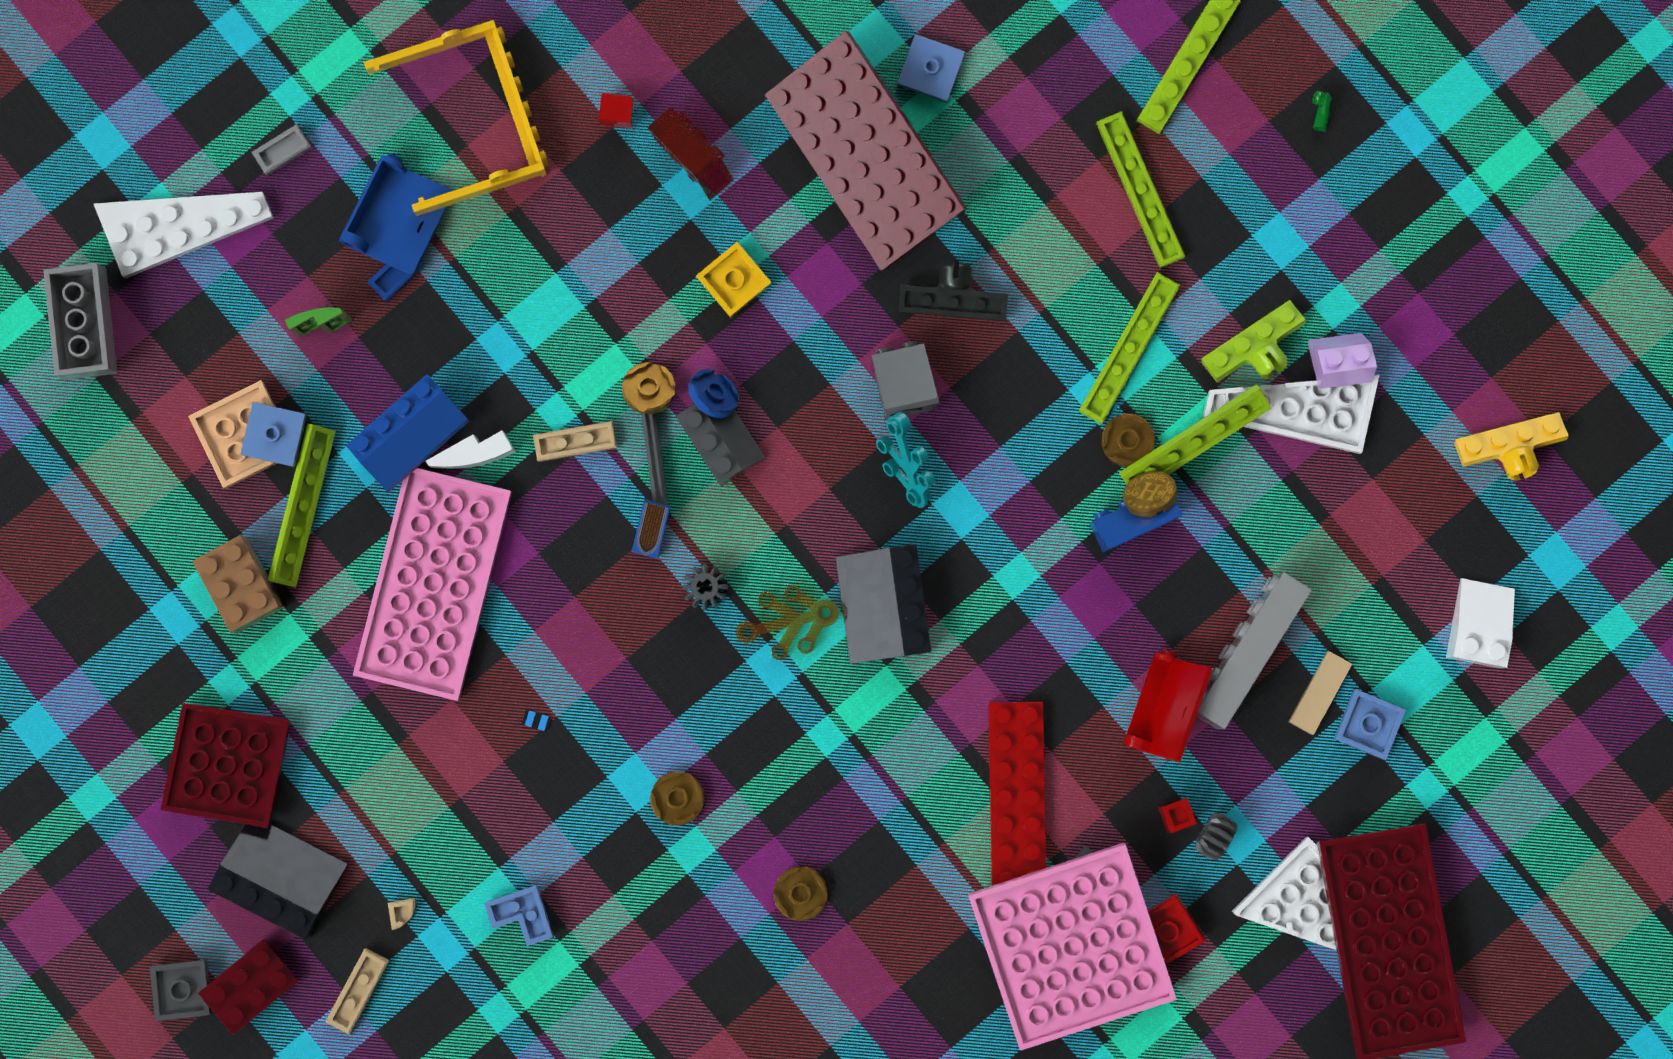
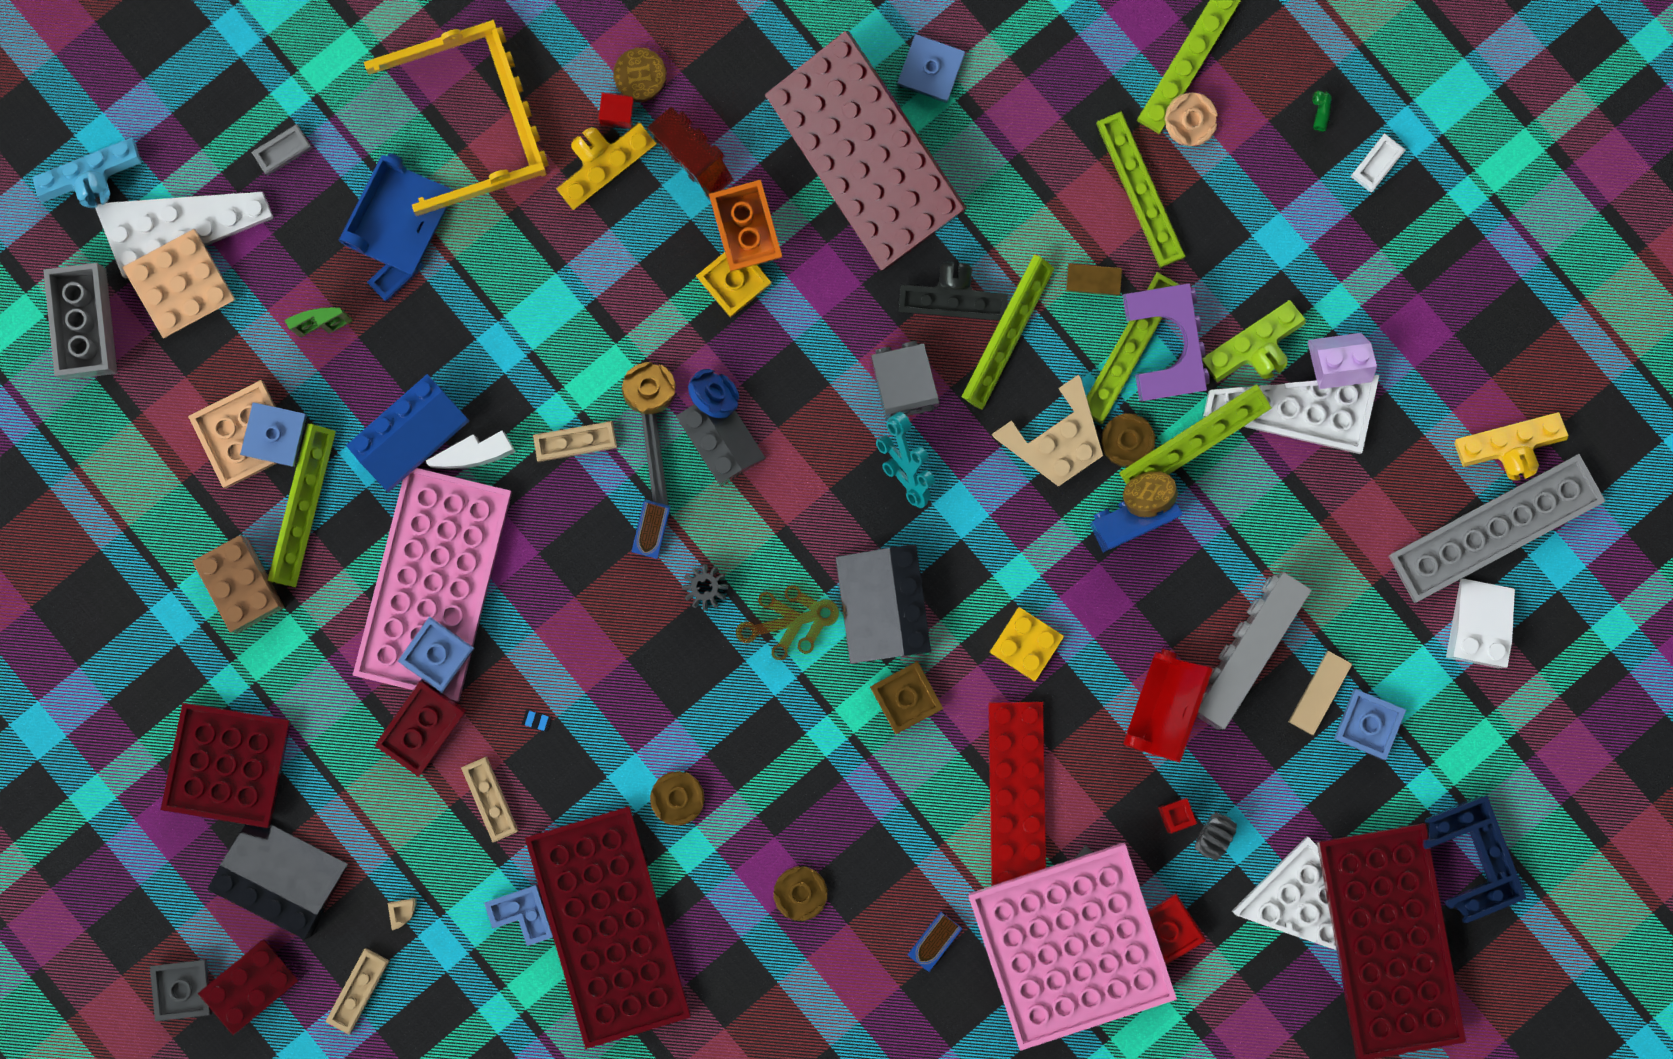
(88, 174): none -> medium azure plate
(178, 283): none -> light nougat plate
(420, 727): none -> dark red plate
(436, 654): none -> medium blue plate
(489, 799): none -> tan tile
(602, 161): none -> yellow plate
(607, 927): none -> dark red plate
(640, 74): none -> pearl gold tile
(745, 225): none -> orange slope
(906, 697): none -> pearl gold plate
(934, 941): none -> tile
(1008, 332): none -> lime tile
(1026, 644): none -> yellow plate
(1065, 446): none -> tan wing
(1093, 280): none -> pearl gold tile
(1188, 372): none -> medium lavender arch
(1191, 119): none -> light nougat tile
(1378, 163): none -> white tile
(1496, 528): none -> light grey plate
(1503, 881): none -> dark blue wedge

